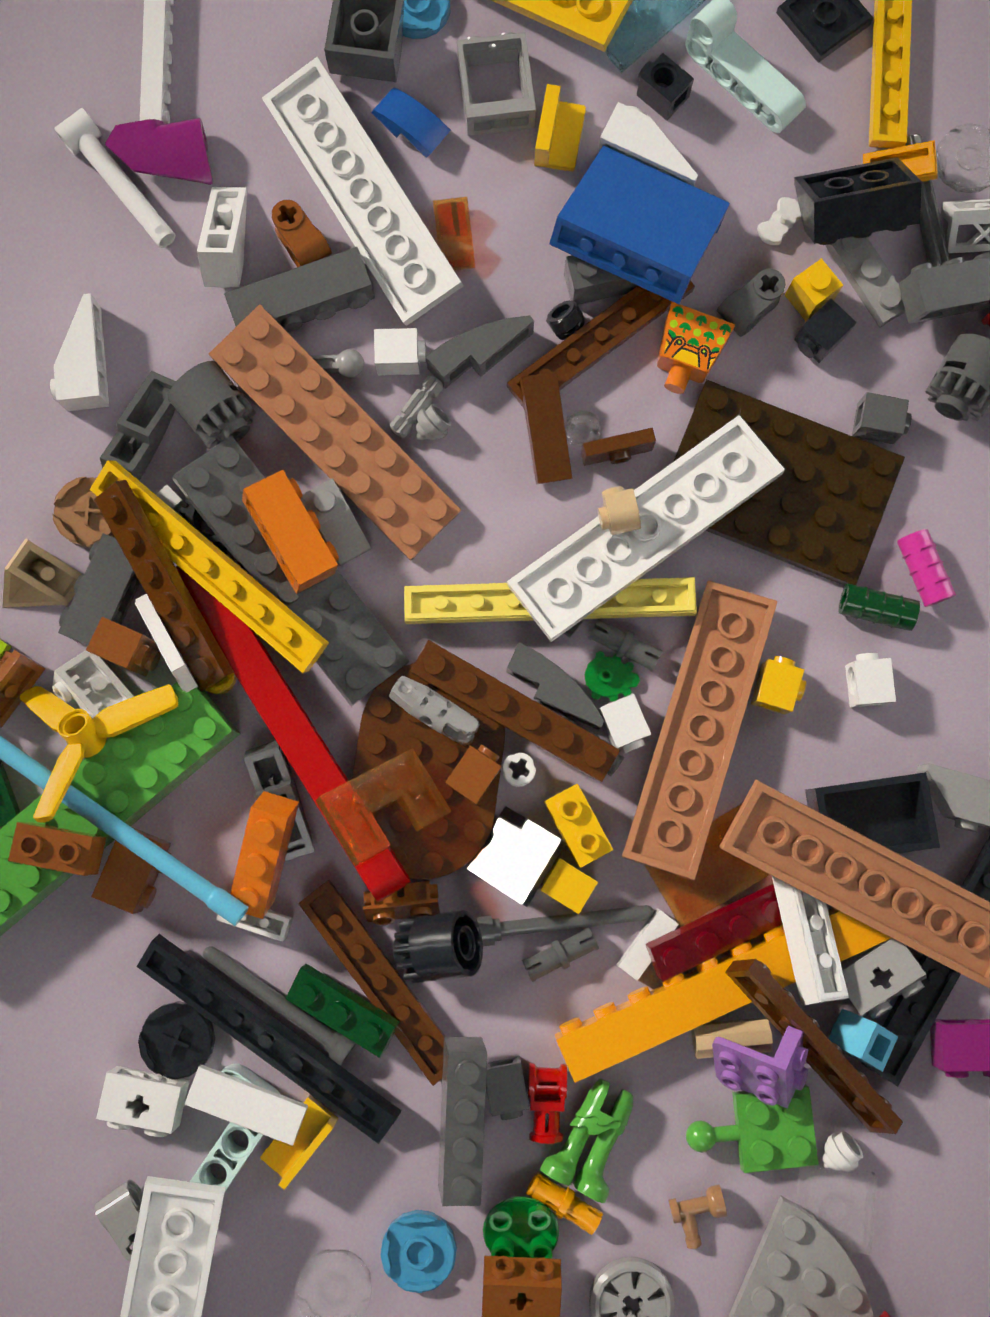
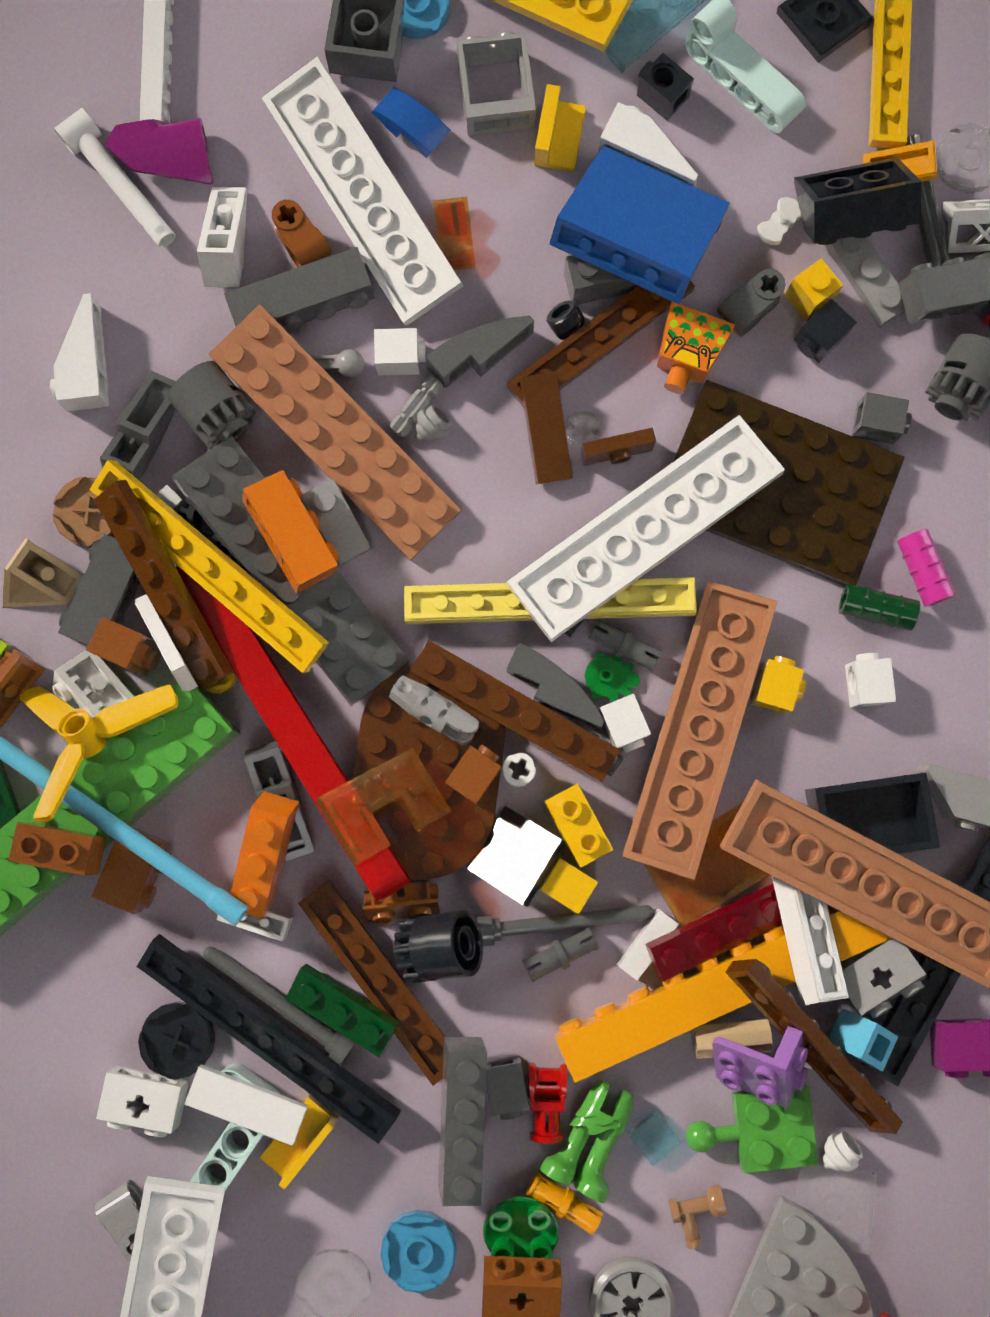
(619, 511): tan plate -> none
(654, 1137): none -> clear light blue tile

